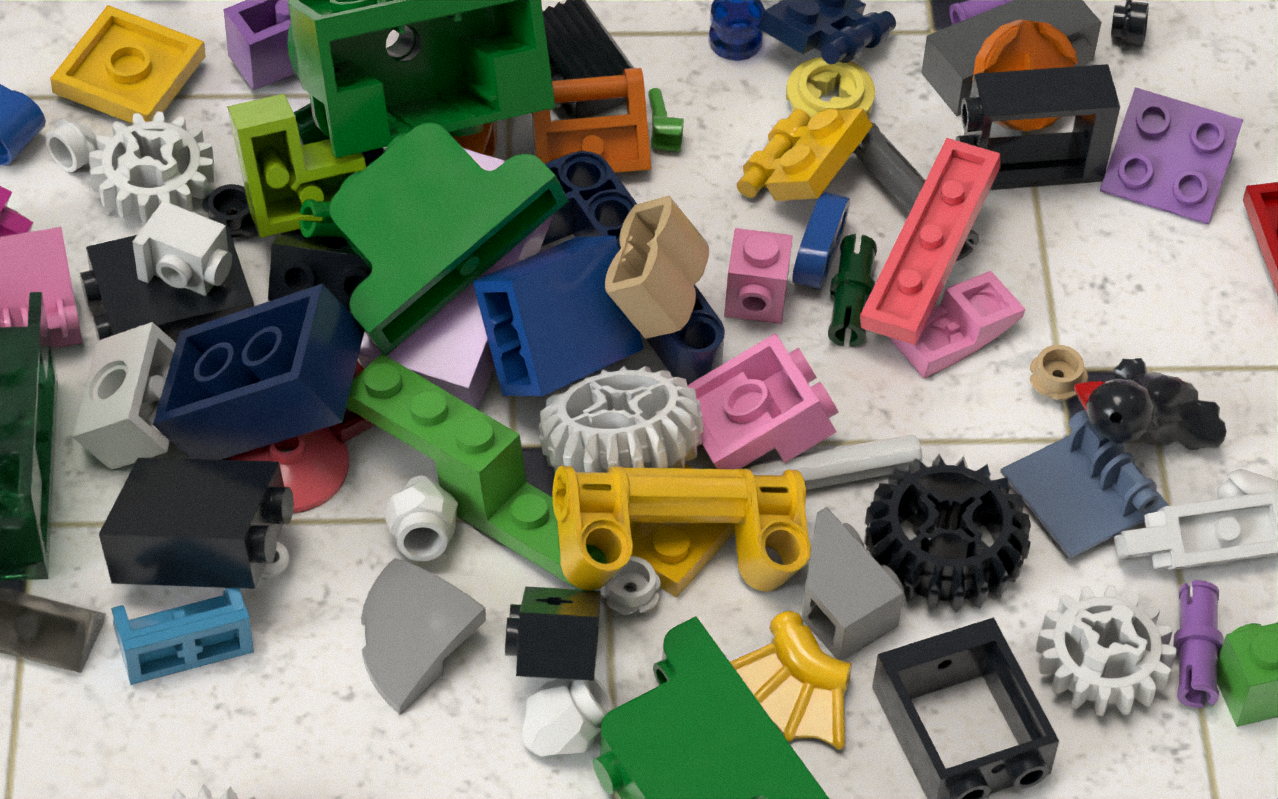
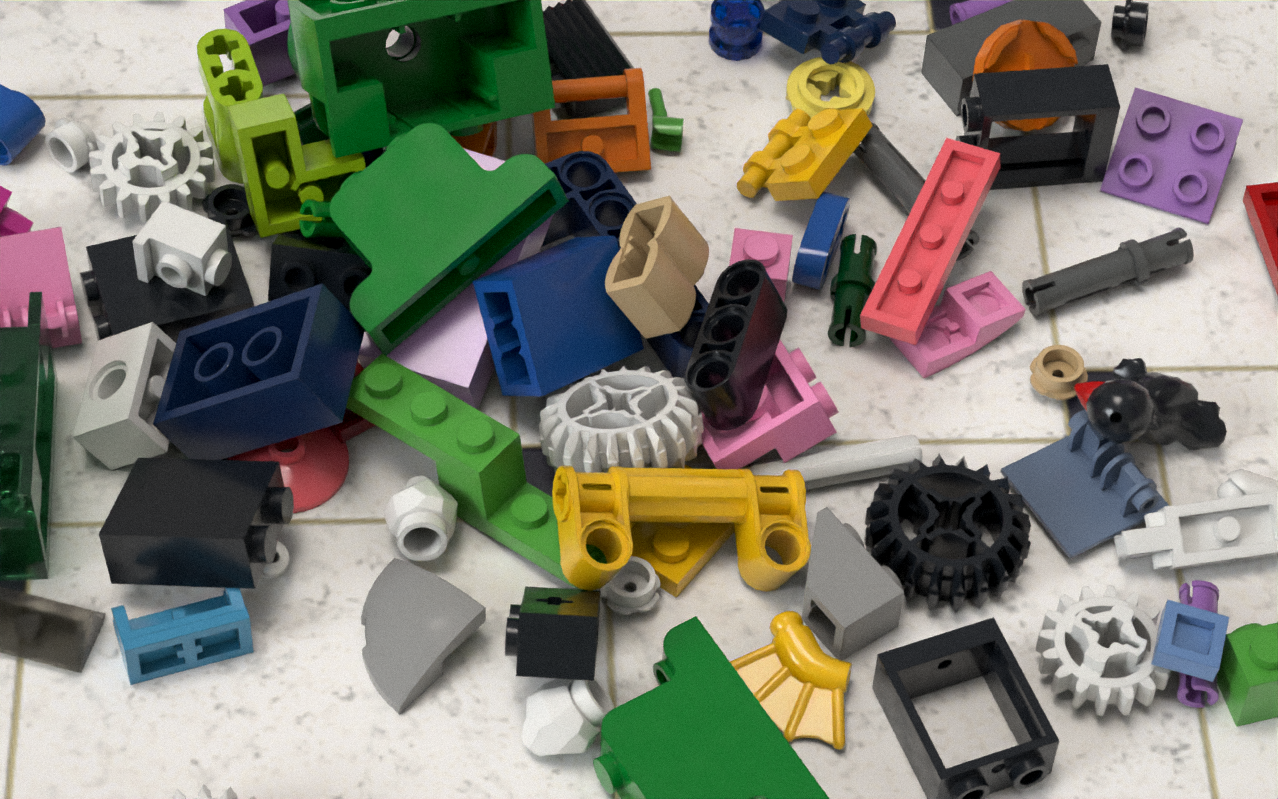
(127, 66): yellow plate -> none
(224, 90): none -> lime connector
(736, 345): none -> black beam
(1129, 264): none -> dark grey pin
(1190, 640): none -> medium blue plate

